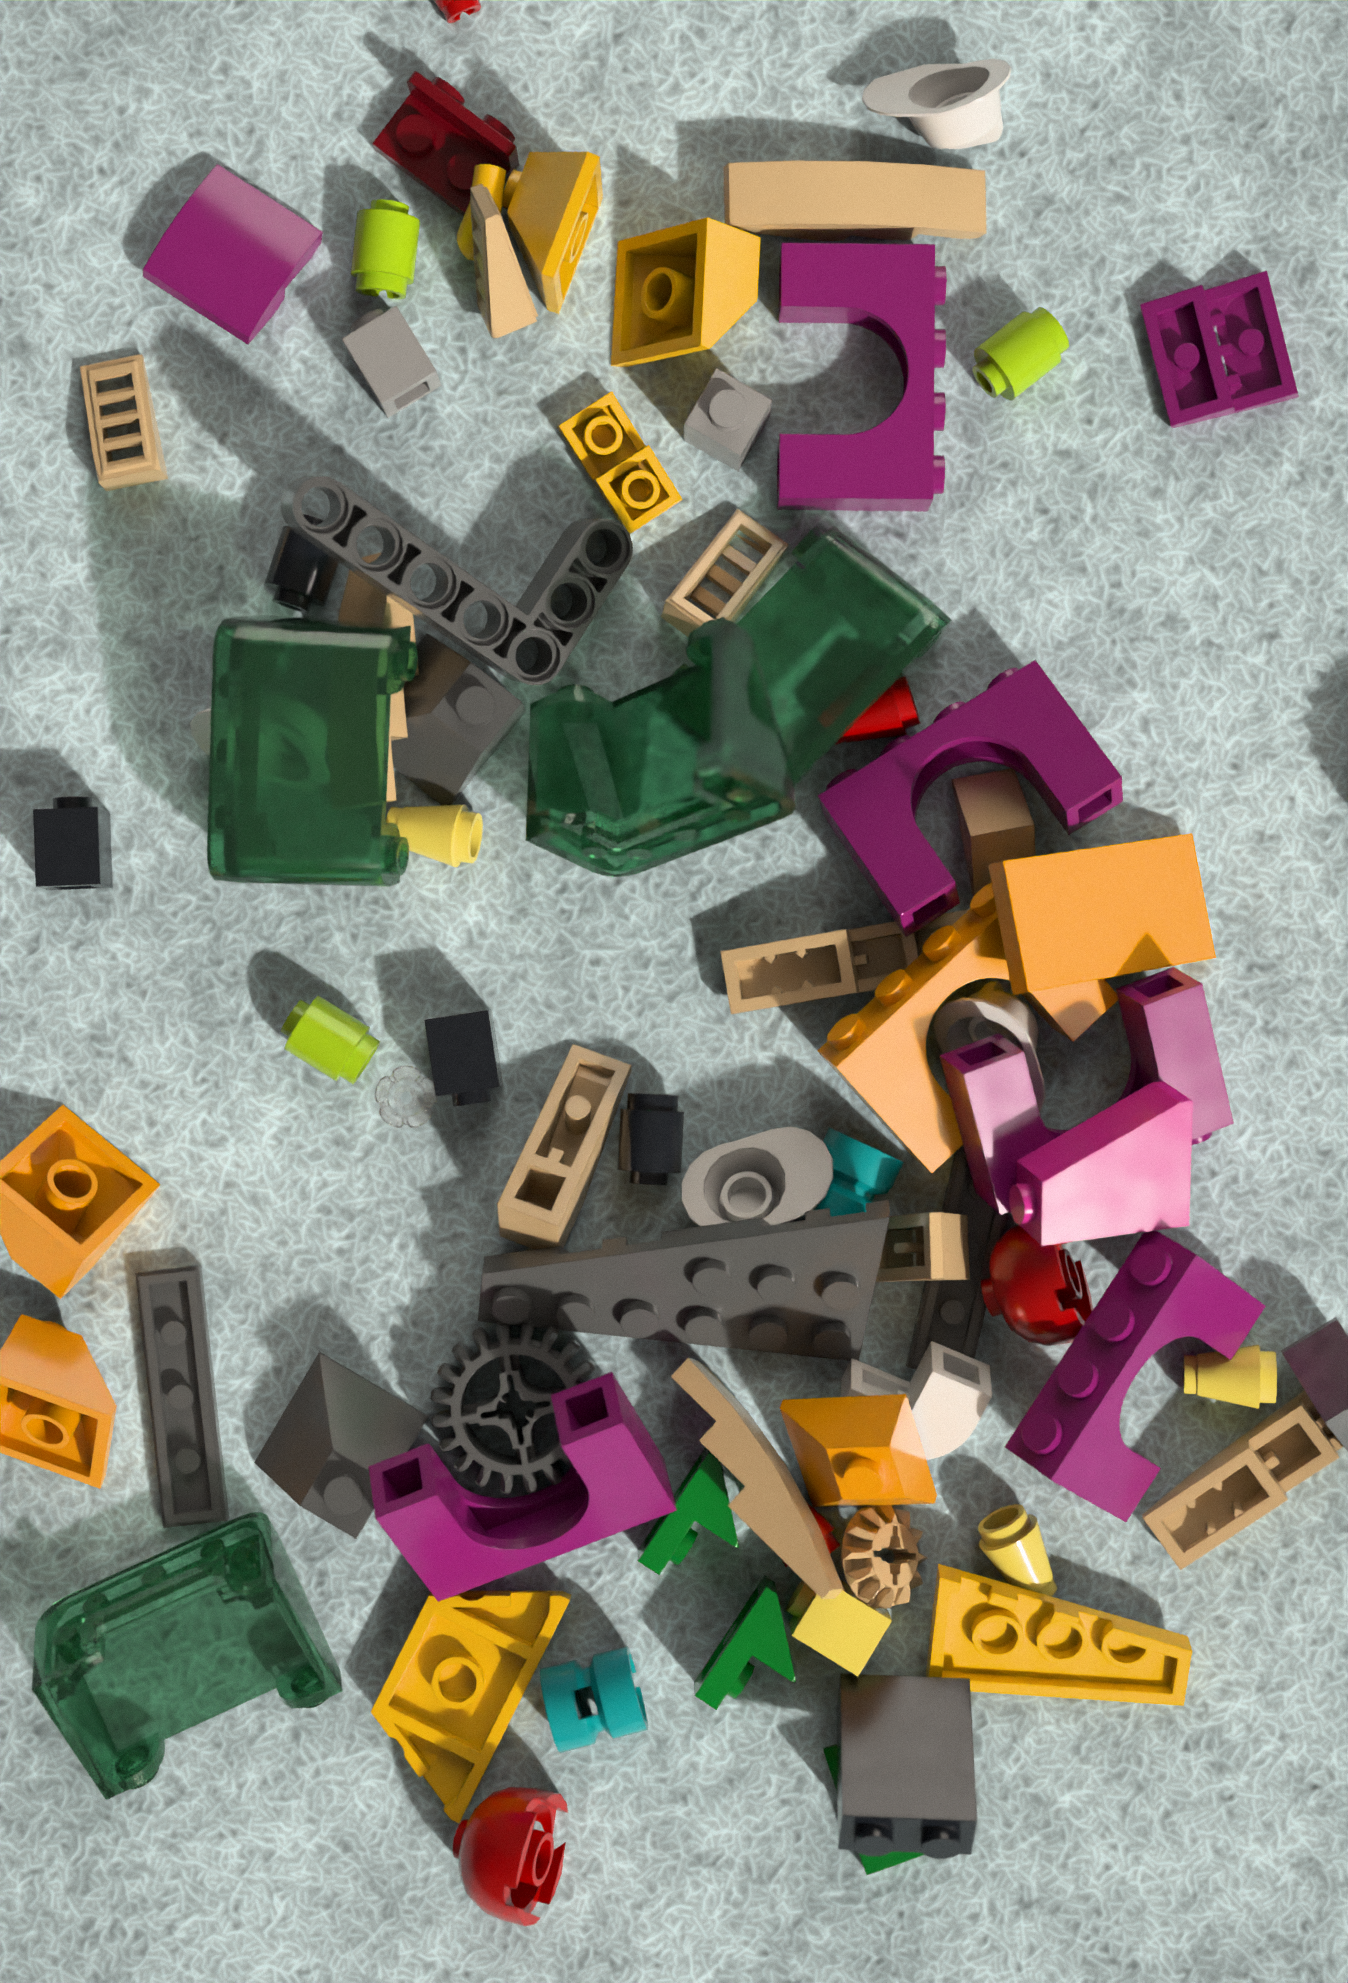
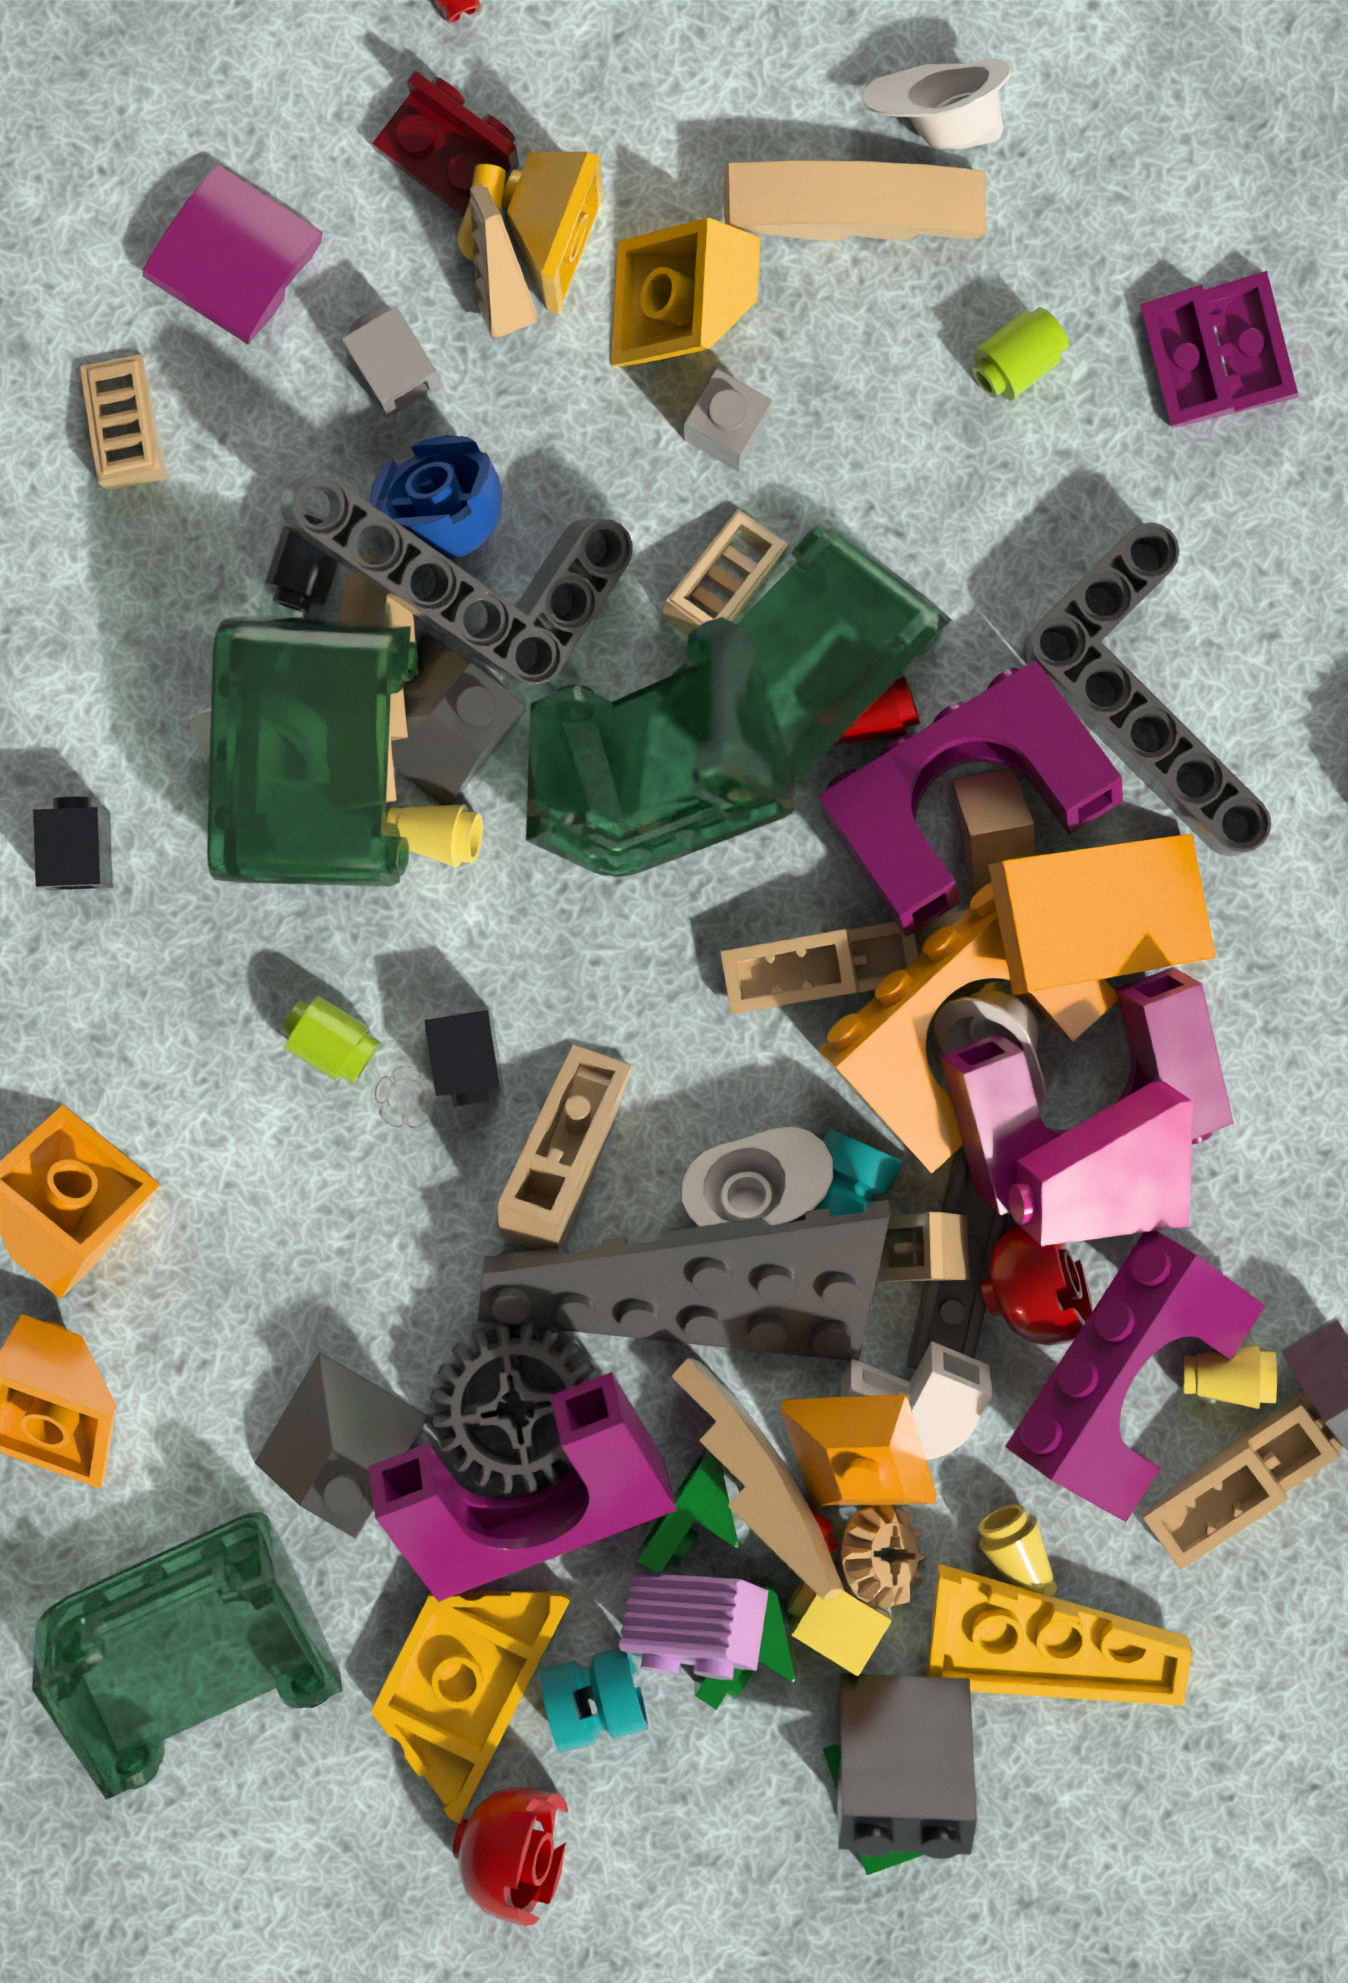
(182, 1396): dark grey tile -> none
(385, 249): lime brick -> none
(442, 494): none -> blue cylinder
(619, 463): yellow slope -> none
(650, 1138): black brick -> none
(694, 1623): none -> lavender brick
(894, 296): magenta arch -> none
(1136, 702): none -> dark grey beam

